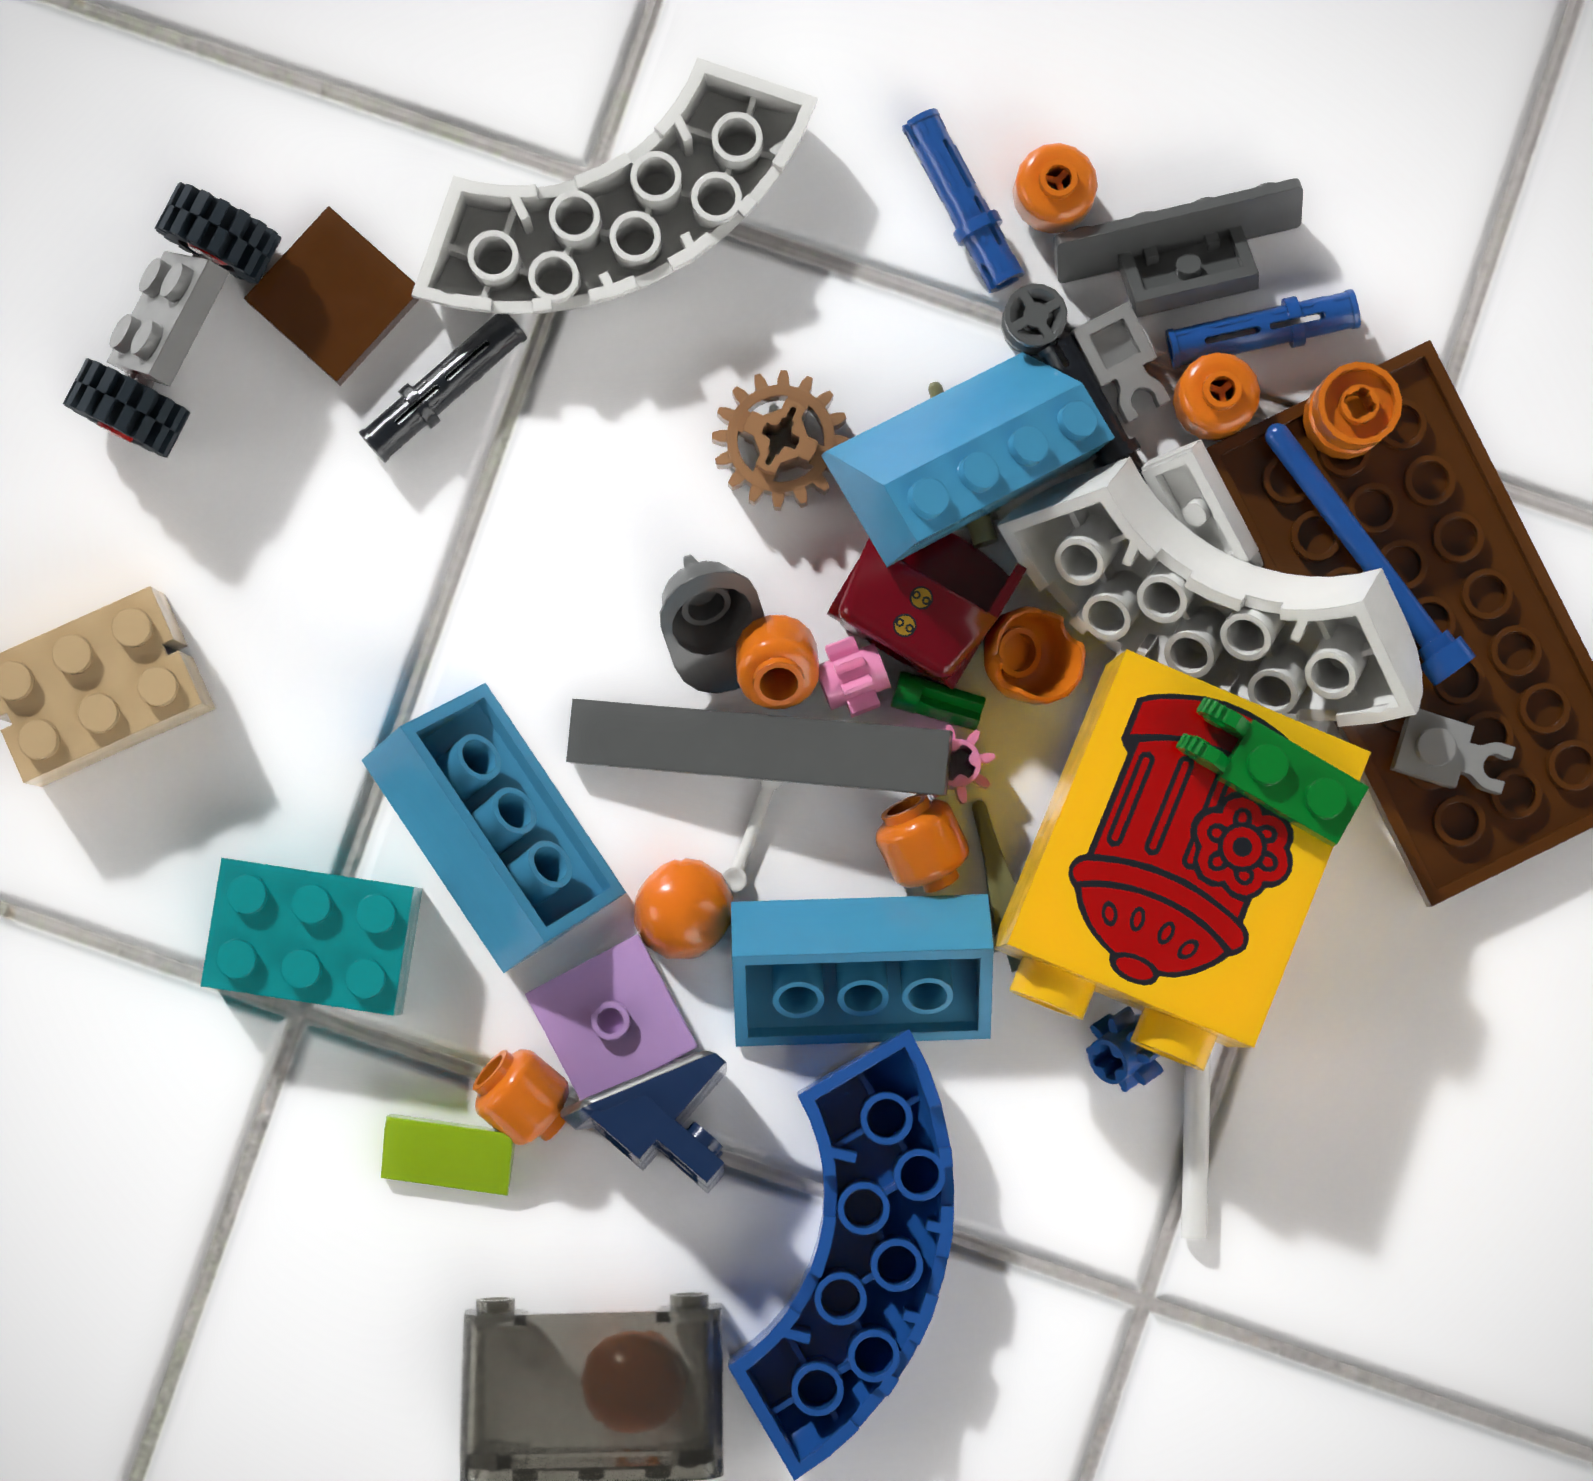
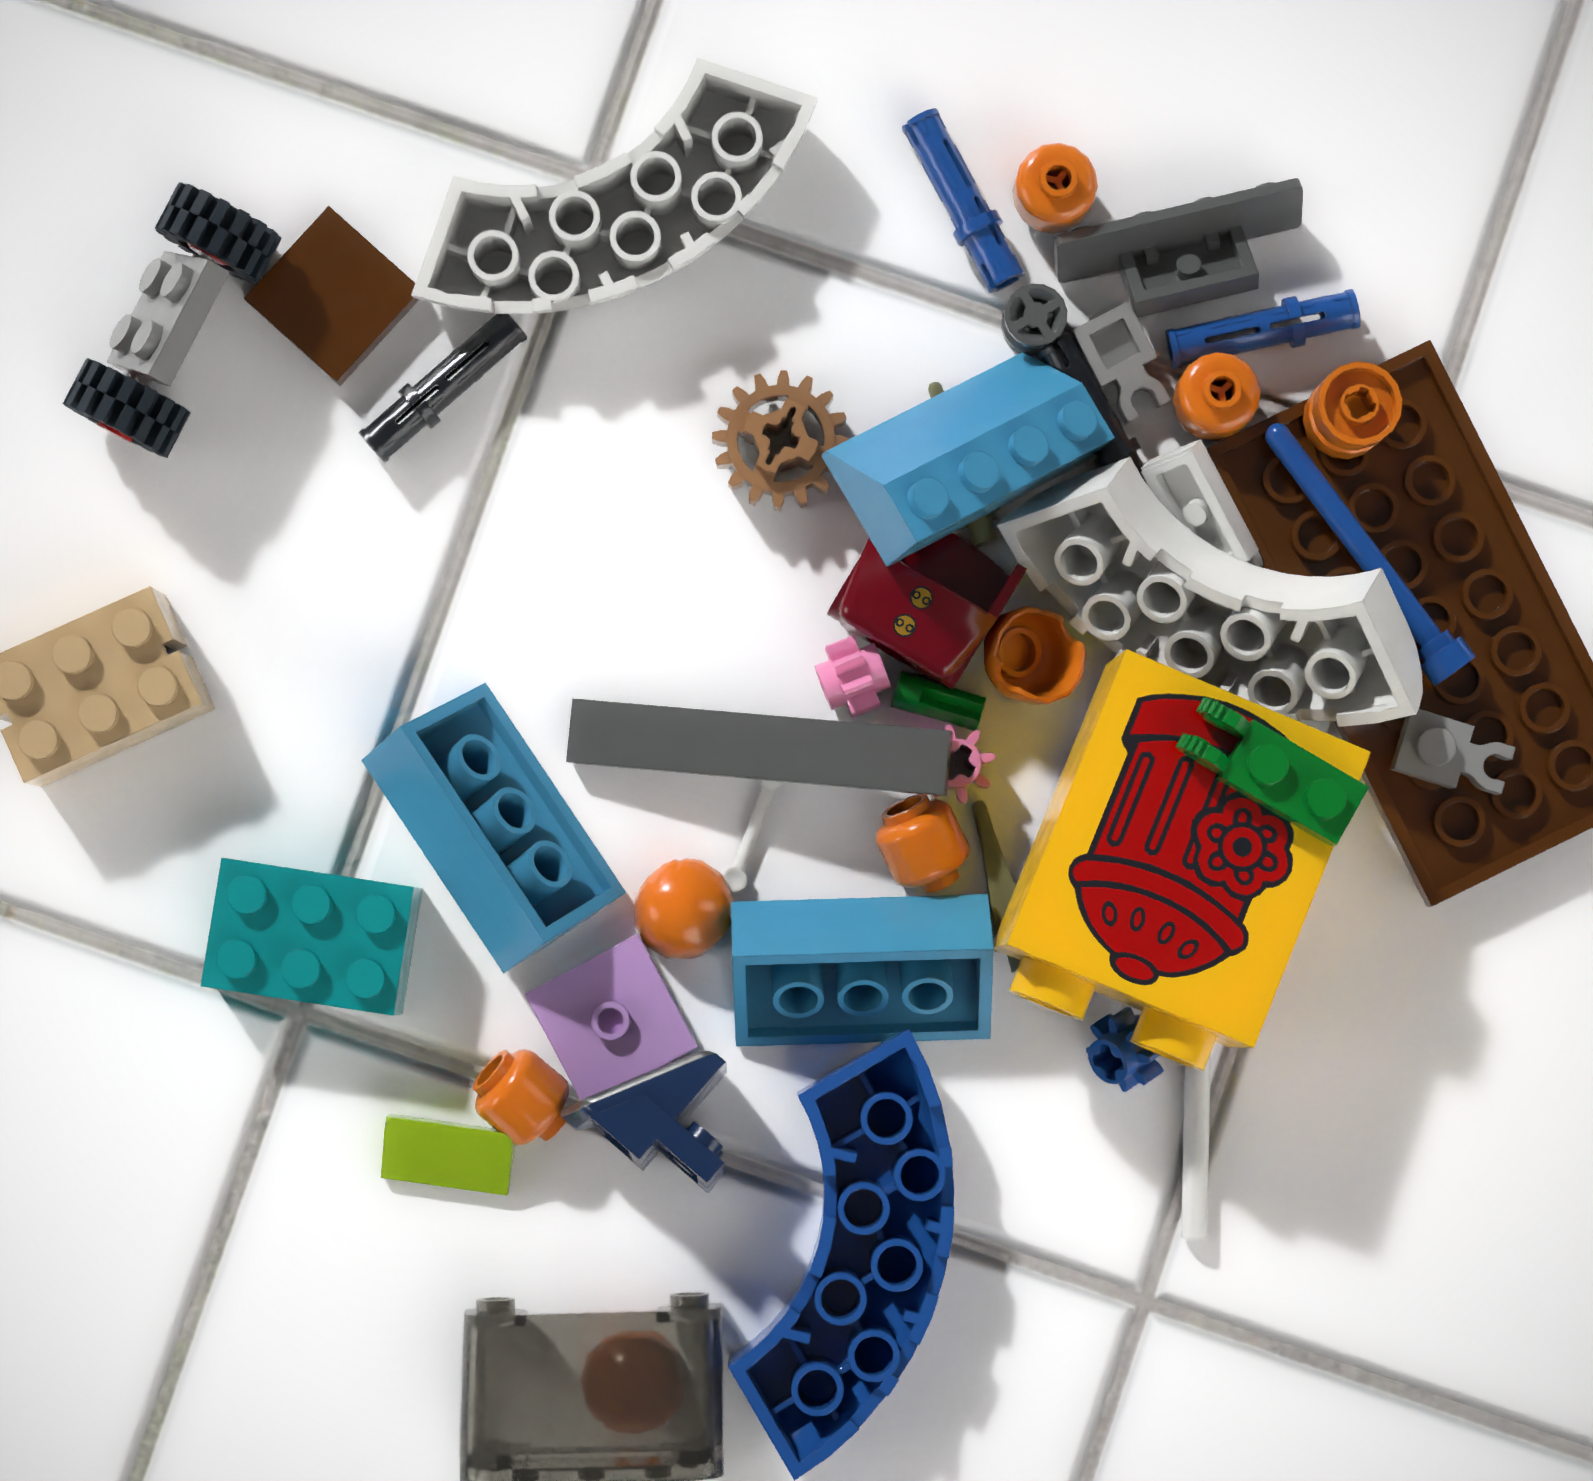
(702, 620): dark grey piece -> none
(777, 662): orange head -> none

